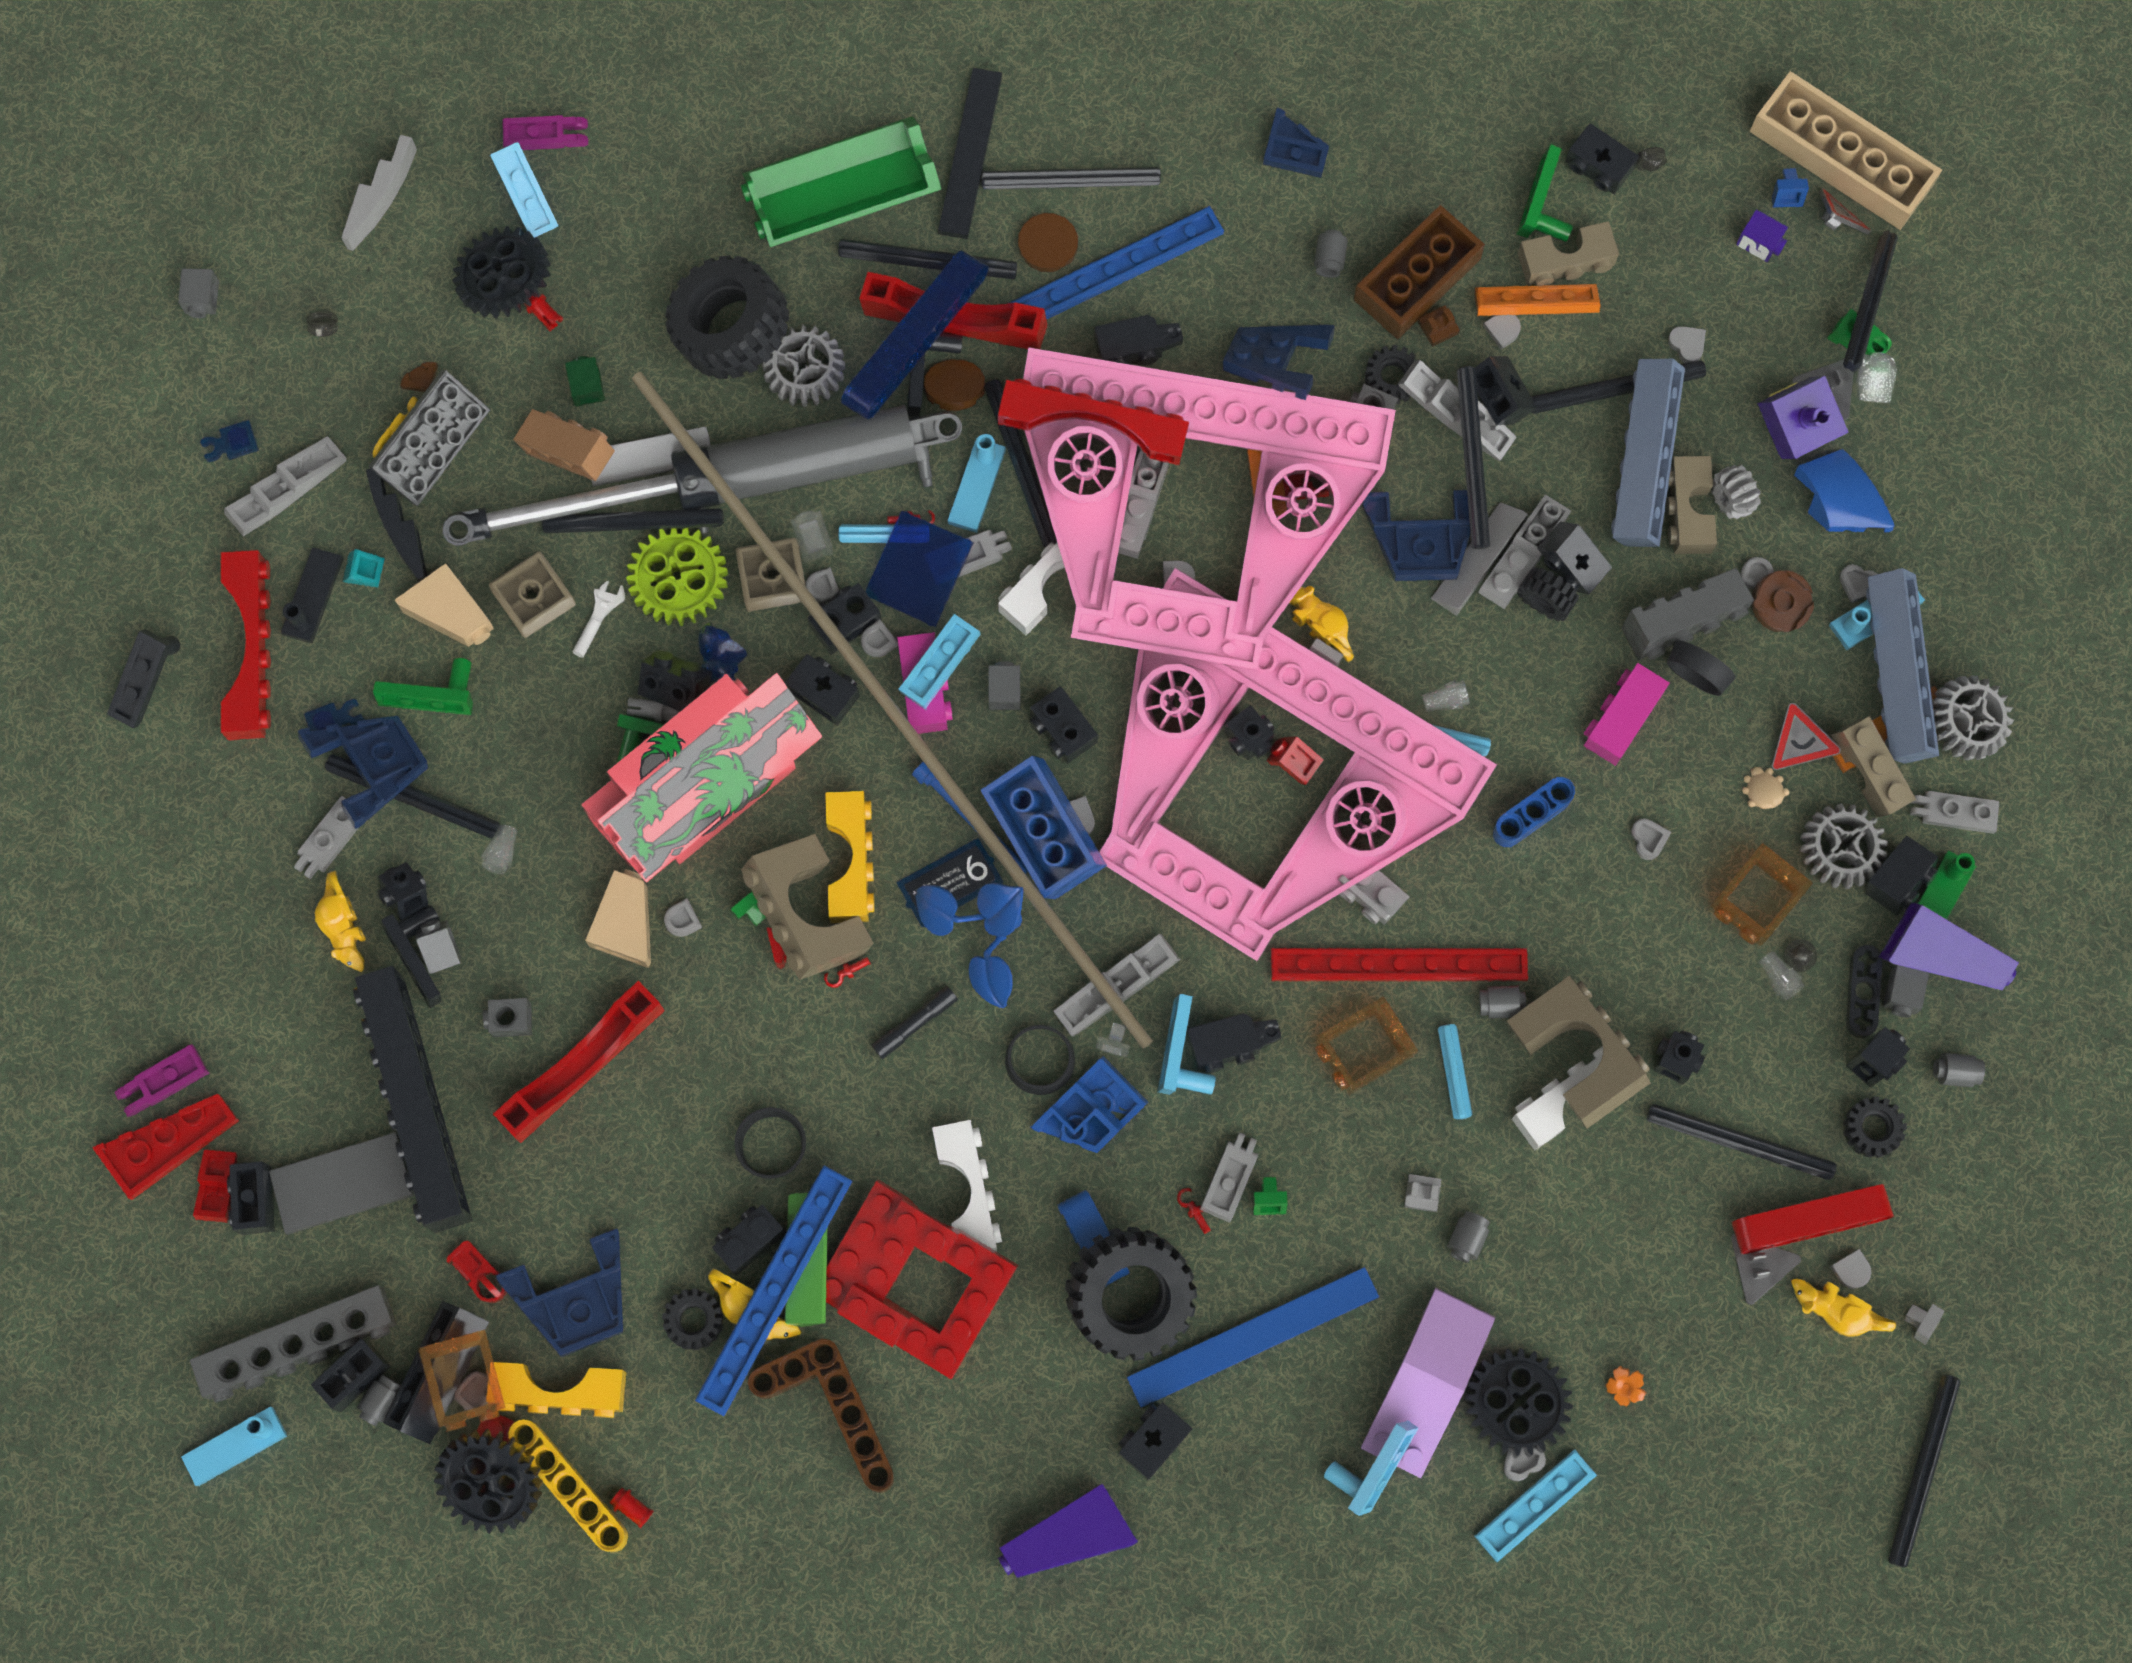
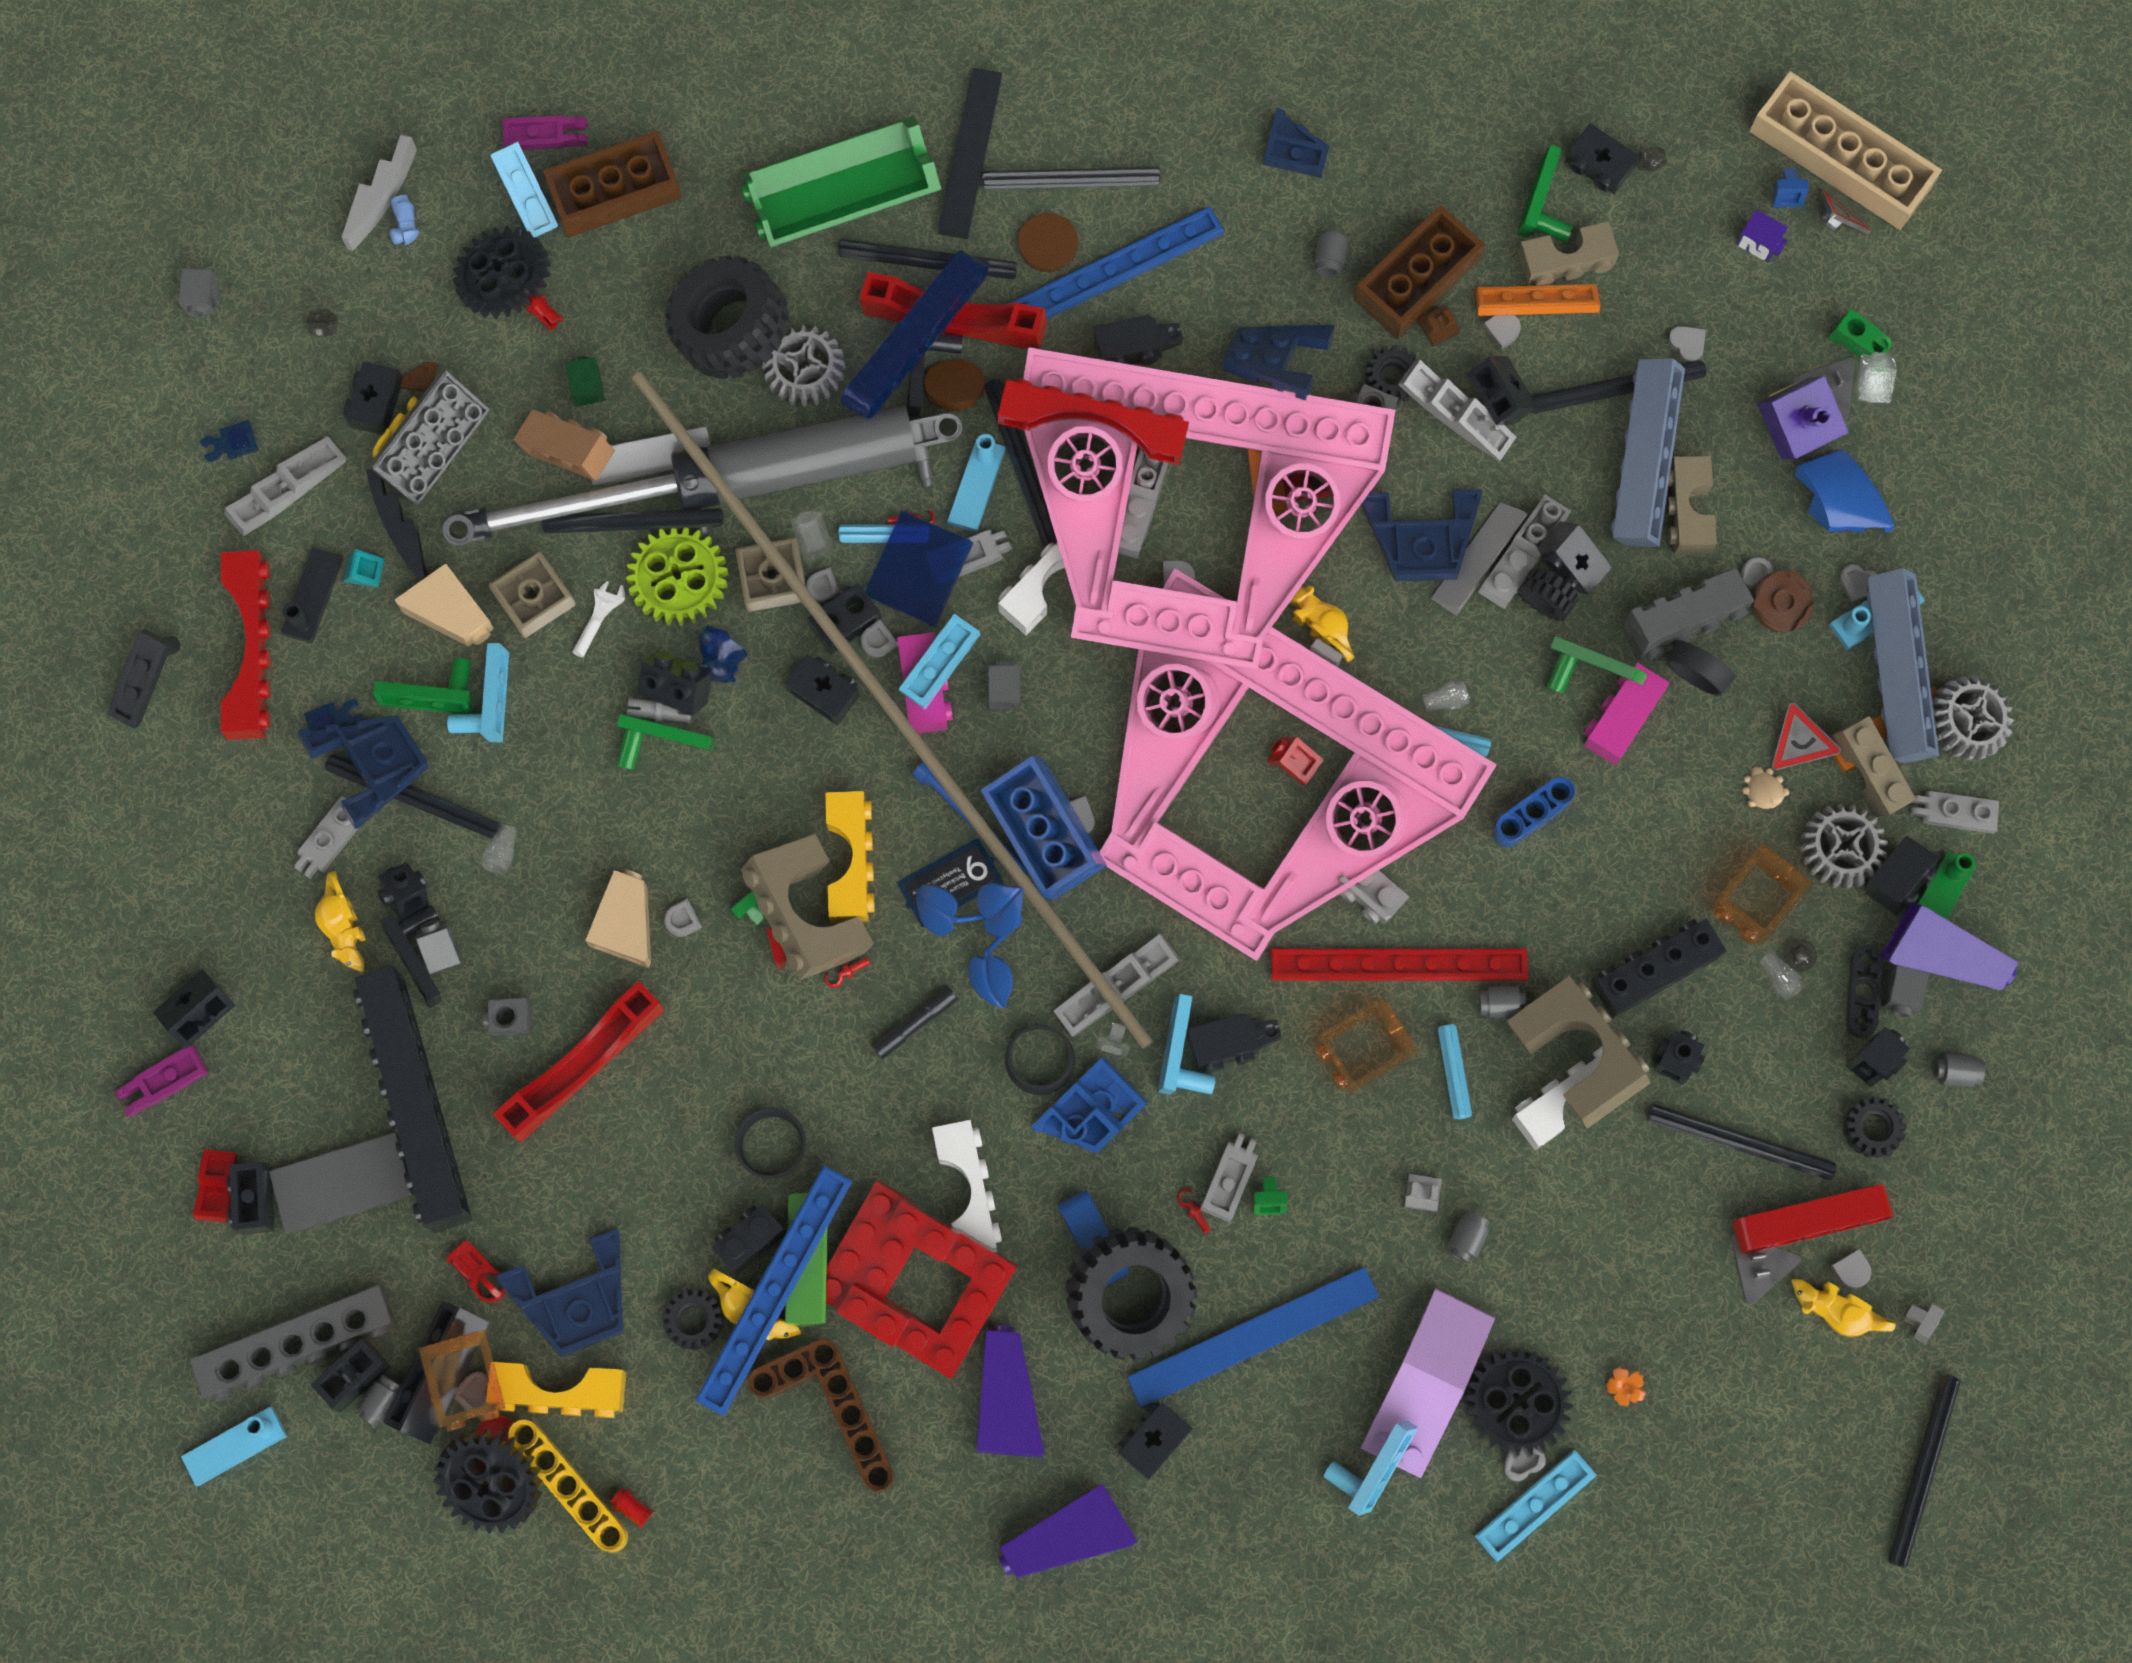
(152, 1152): red wing -> none
(194, 1009): none -> black brick
(378, 412): none -> black brick
(404, 216): none -> medium blue arm
(491, 721): none -> medium azure piece
(612, 184): none -> reddish brown brick
(700, 772): panel -> none
(1007, 1405): none -> dark purple slope
(1063, 725): black brick -> none
(1250, 733): black brick -> none
(1473, 457): black axle -> none
(1571, 653): none -> green piece
(1649, 838): light grey tile -> none
(1658, 968): none -> black brick
(1736, 492): light grey gear -> none
(1870, 301): black axle -> none

